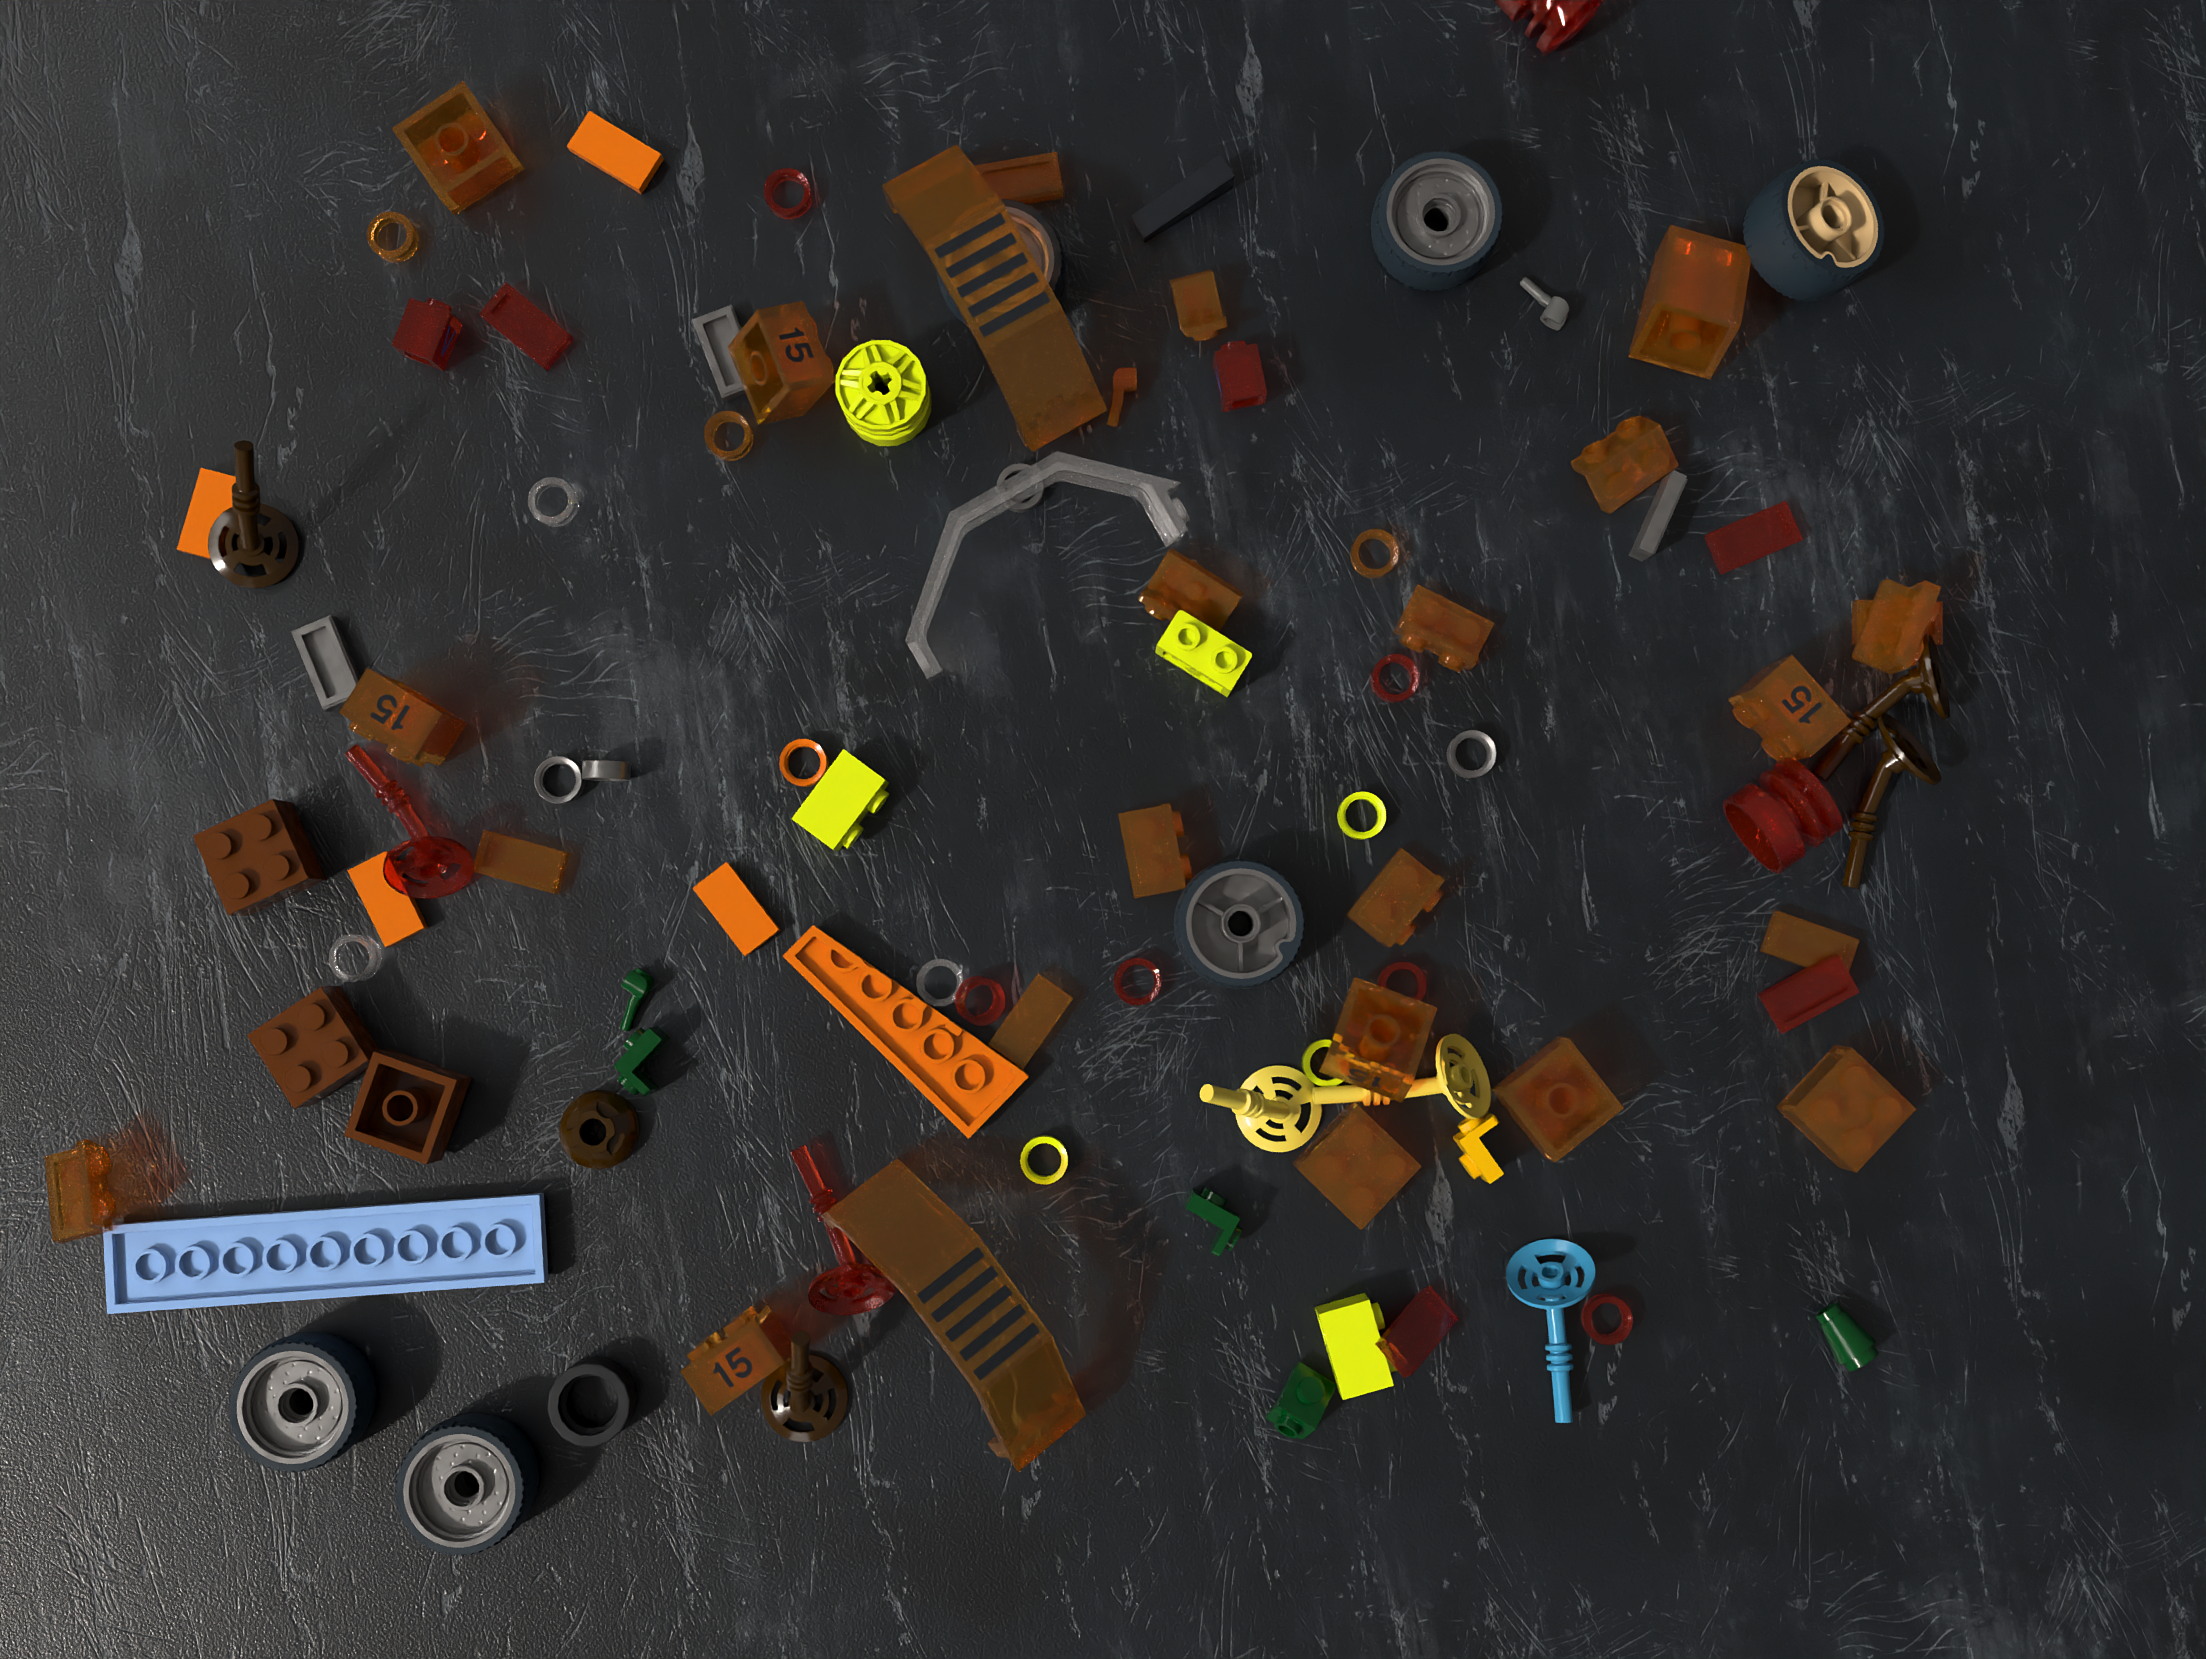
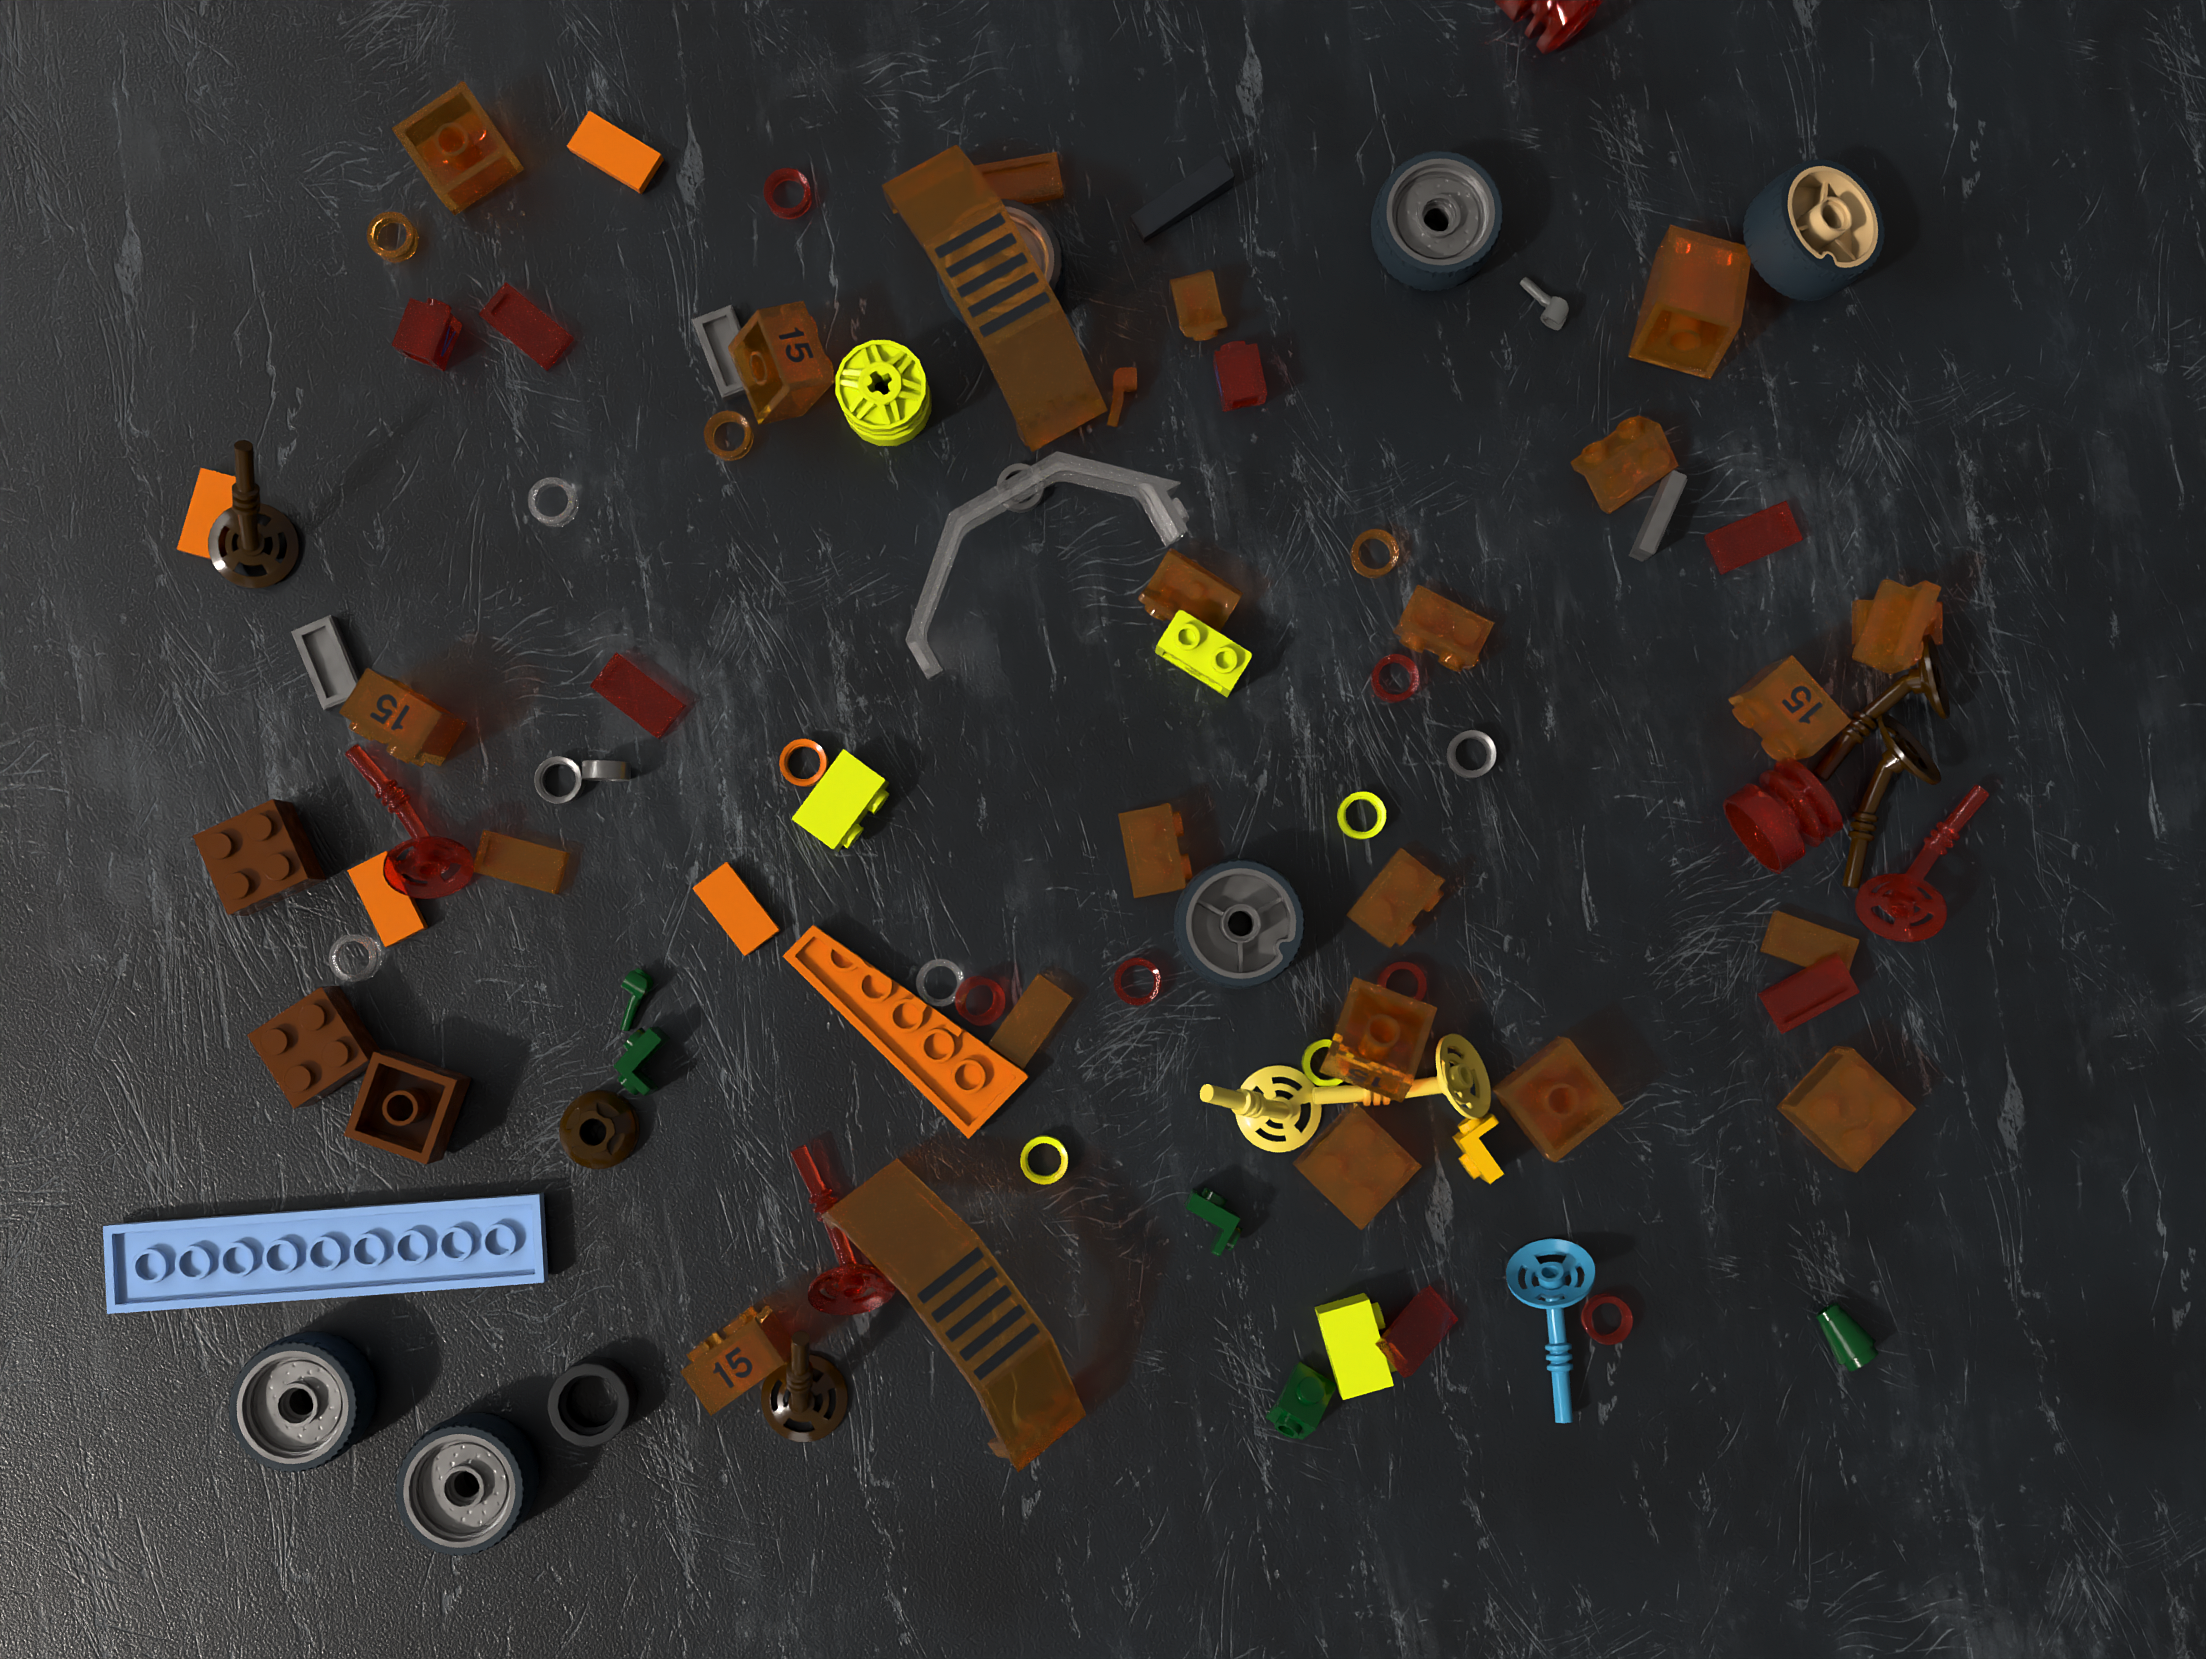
(79, 1192): clear orange bracket -> none
(637, 695): none -> clear red tile
(1904, 890): none -> clear red dish

